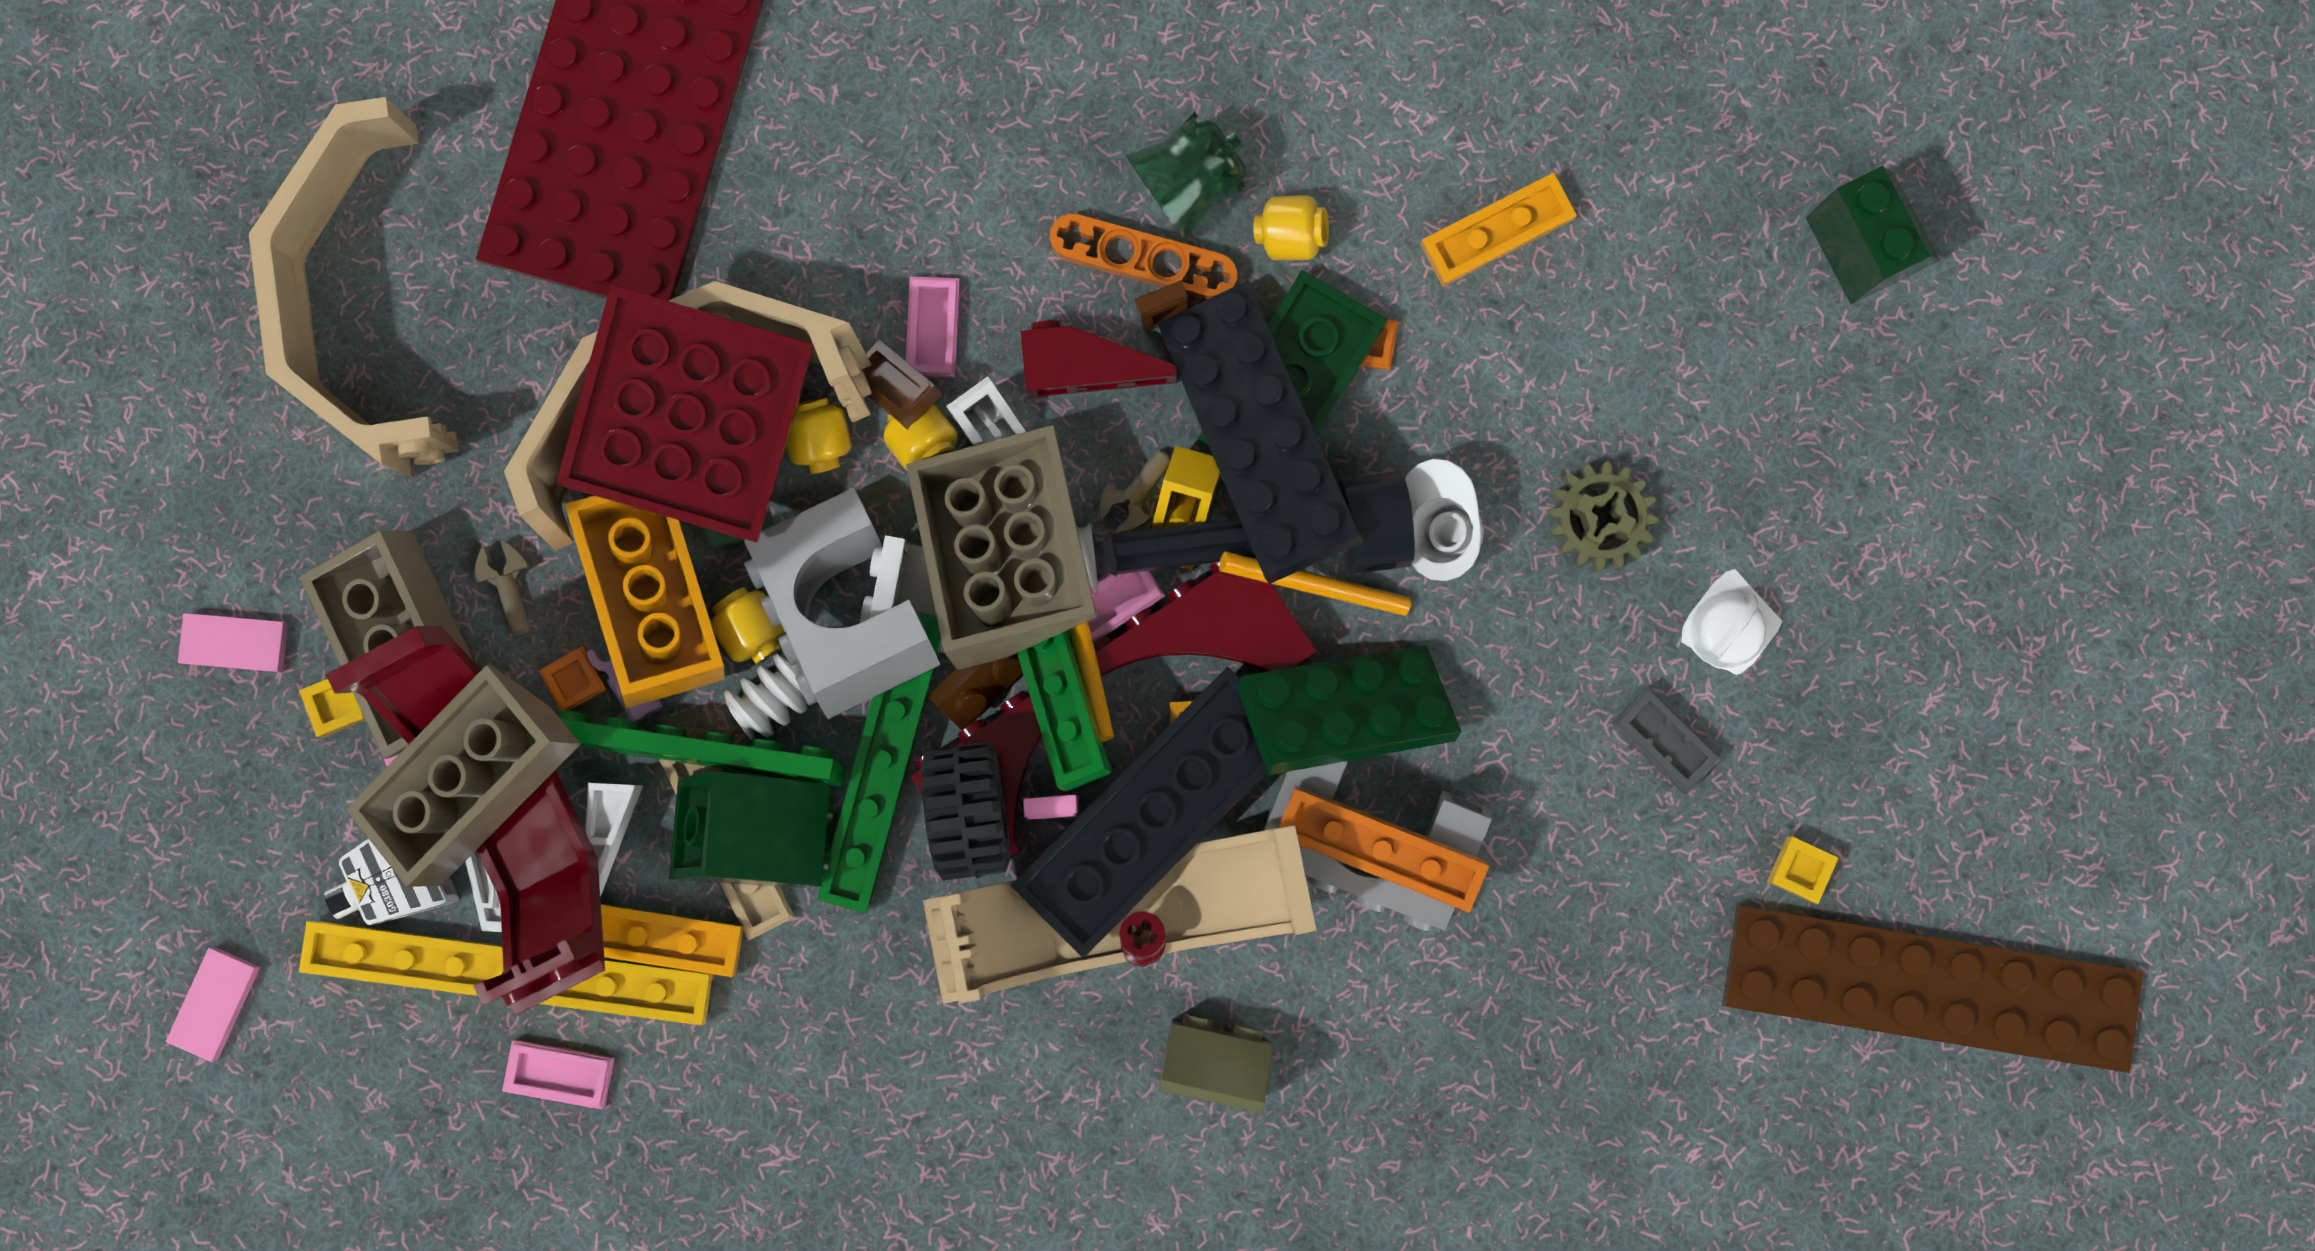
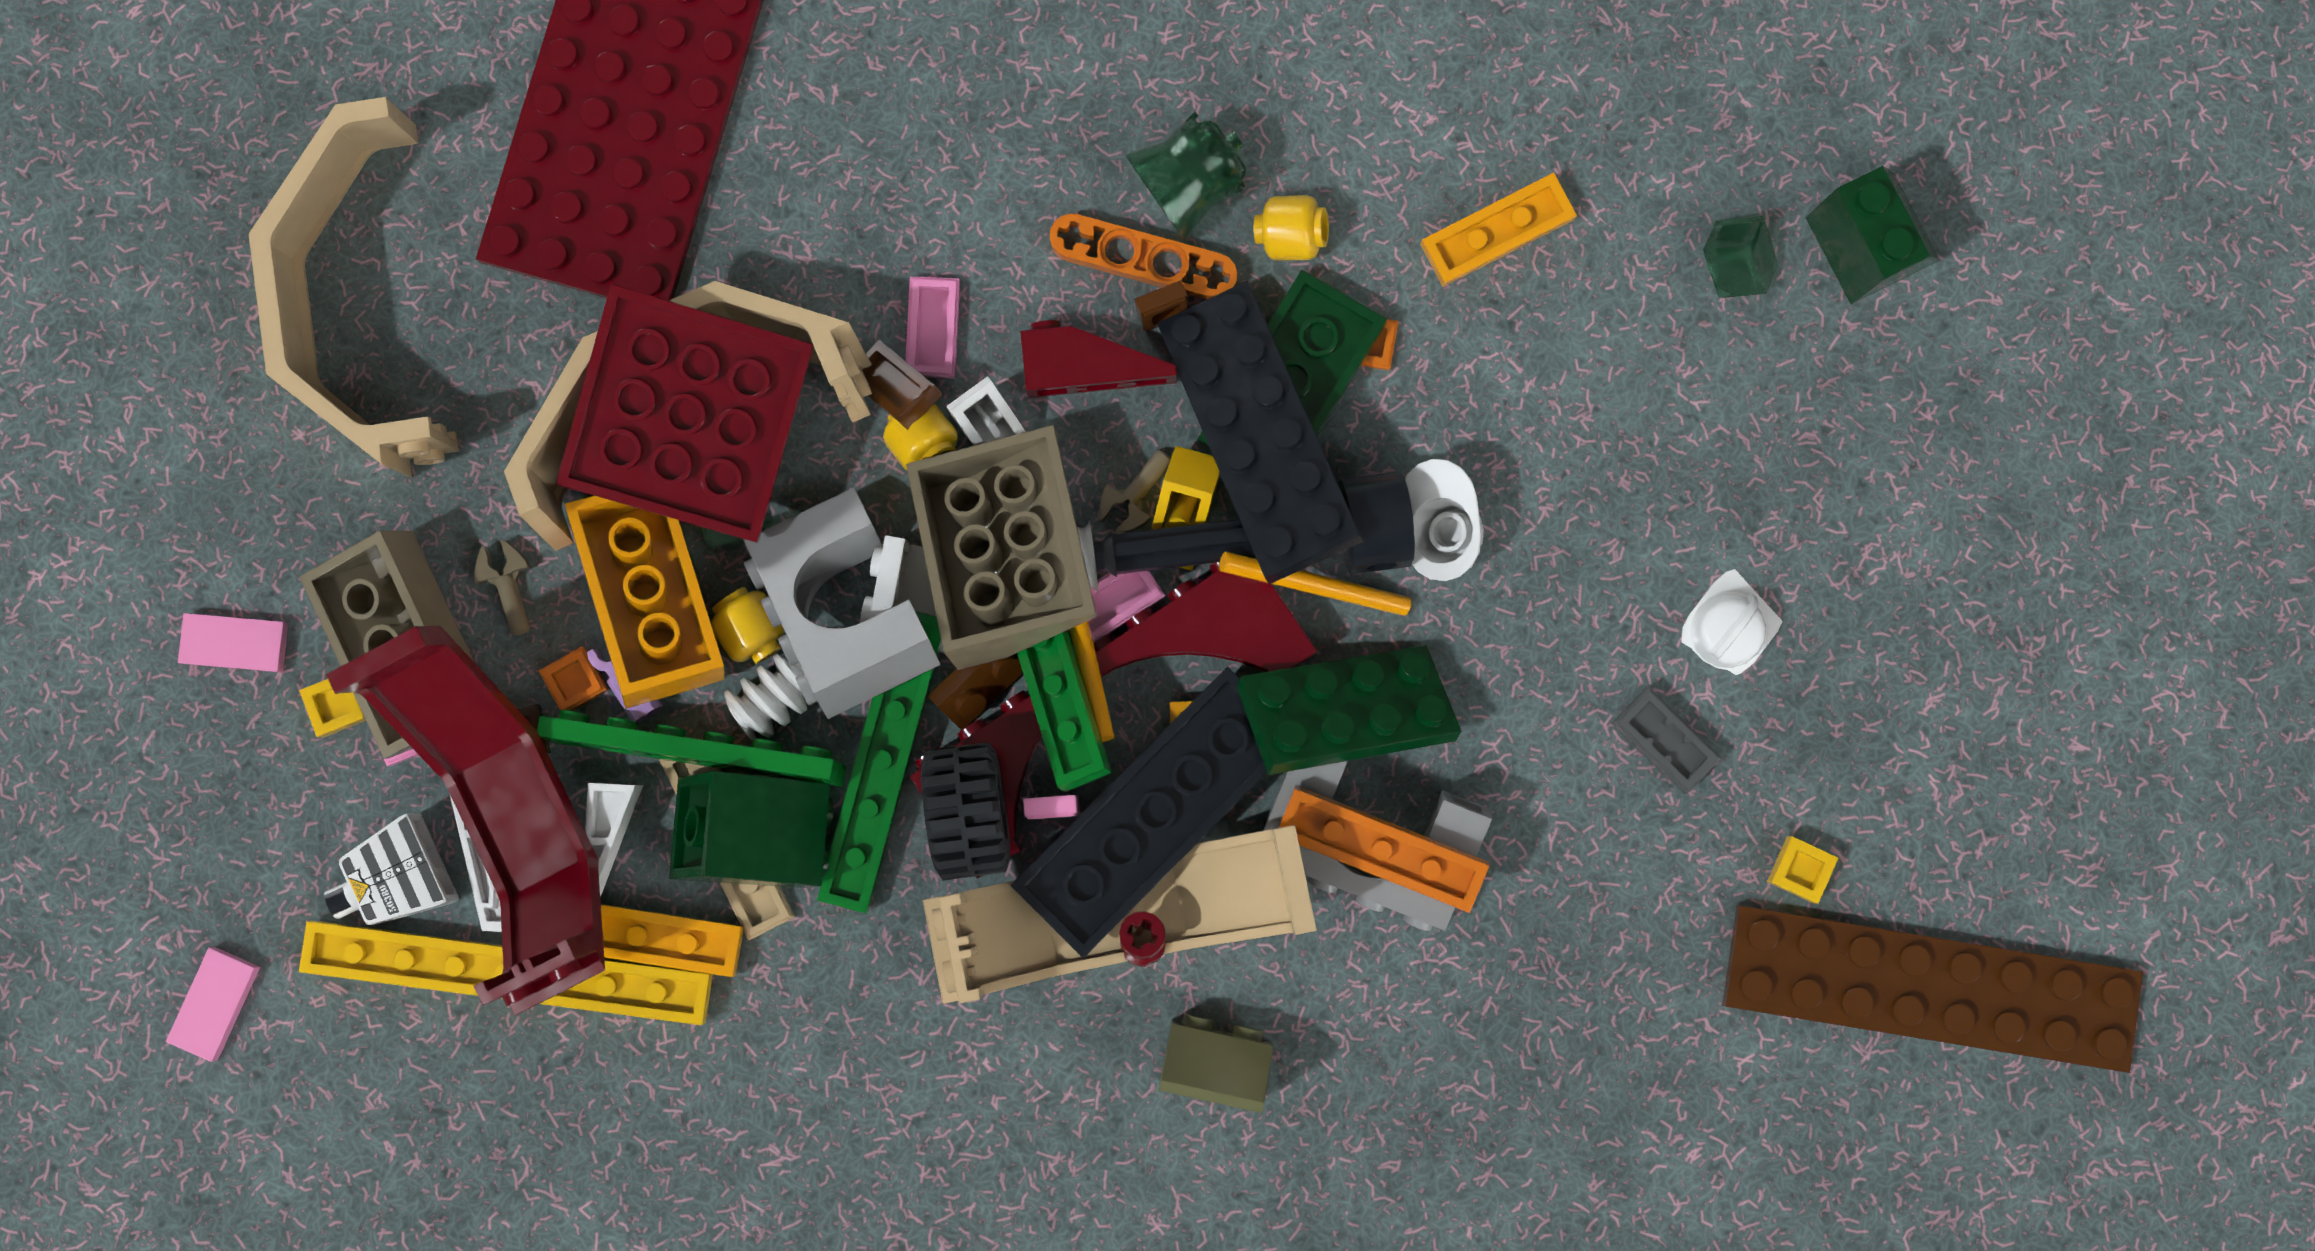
(461, 778): dark tan slope -> none
(558, 1074): bright pink tile -> none
(818, 435): yellow head -> none
(1581, 507): olive gear -> none
(1740, 257): none -> clear green panel

